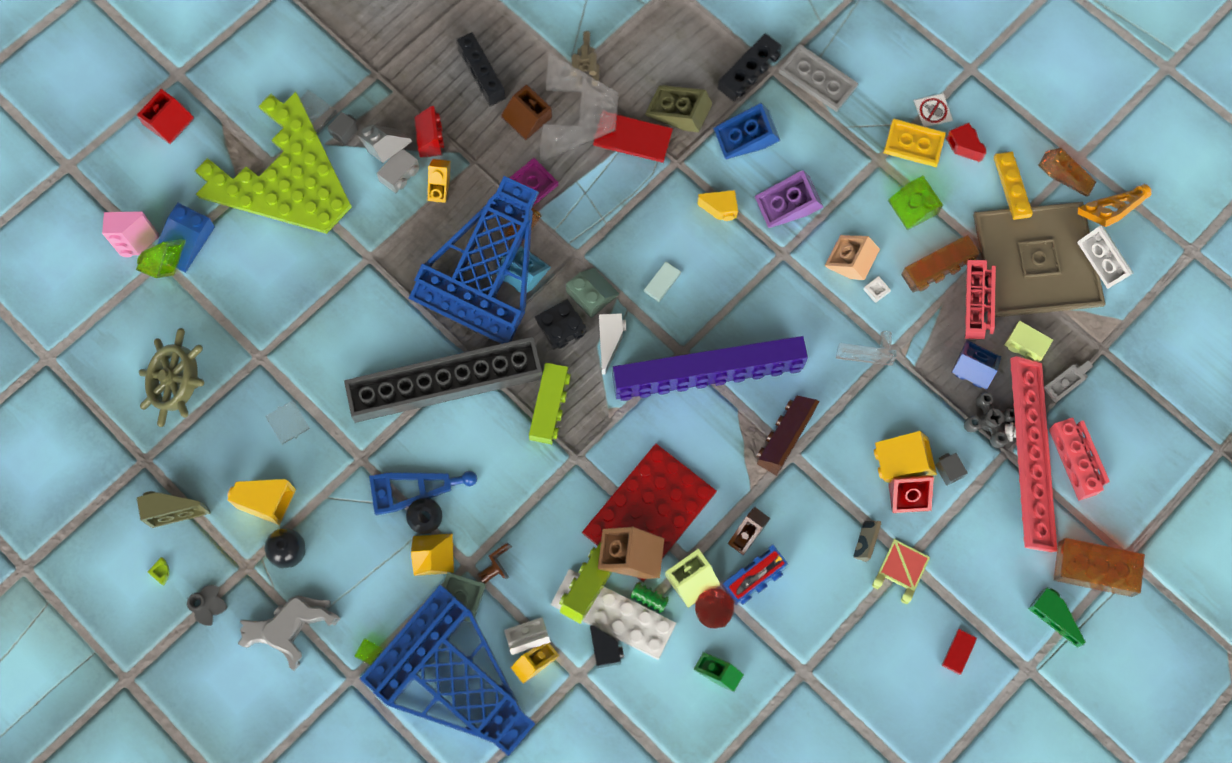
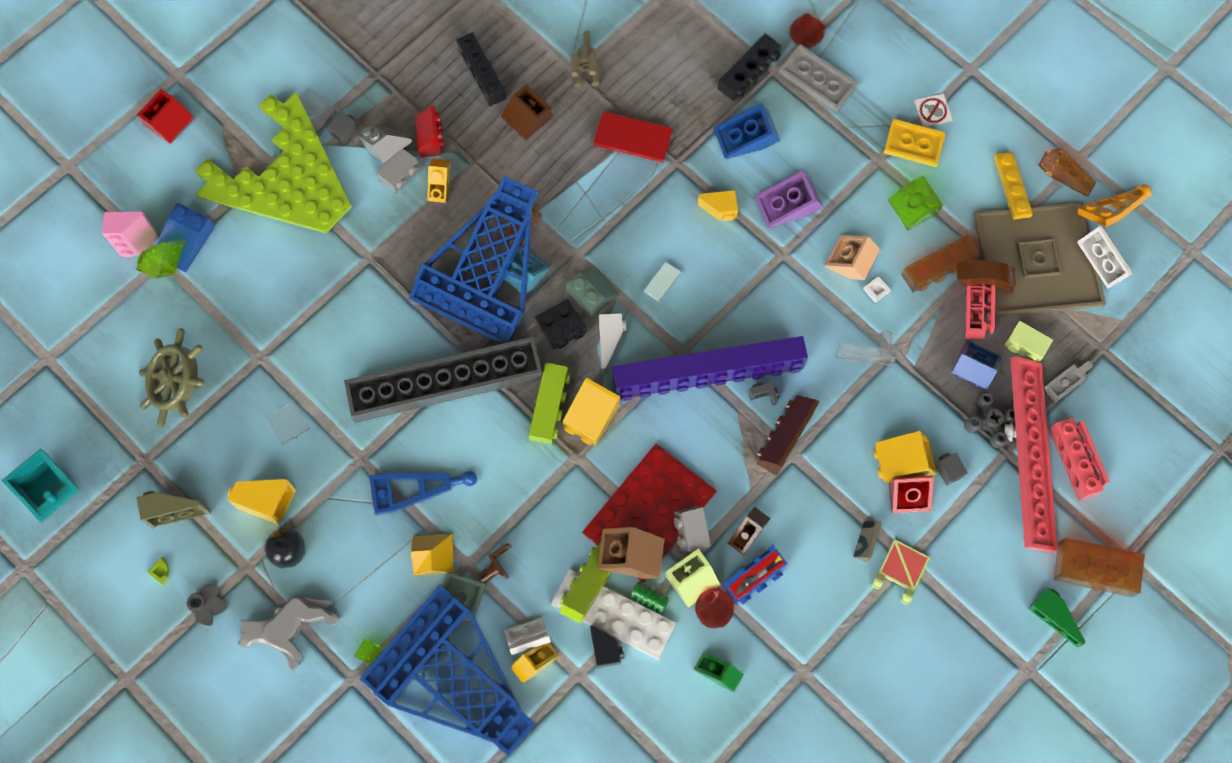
(40, 485): none -> teal piece
(418, 506): black piece -> none
(535, 177): magenta plate -> none
(591, 412): none -> yellow slope
(597, 109): clear wing -> none
(680, 107): olive slope -> none
(691, 529): none -> light grey brick
(762, 390): none -> dark grey bracket
(807, 31): none -> clear red dish
(959, 652): red tile -> none
(965, 143): red slope -> none
(987, 273): none -> reddish brown arch

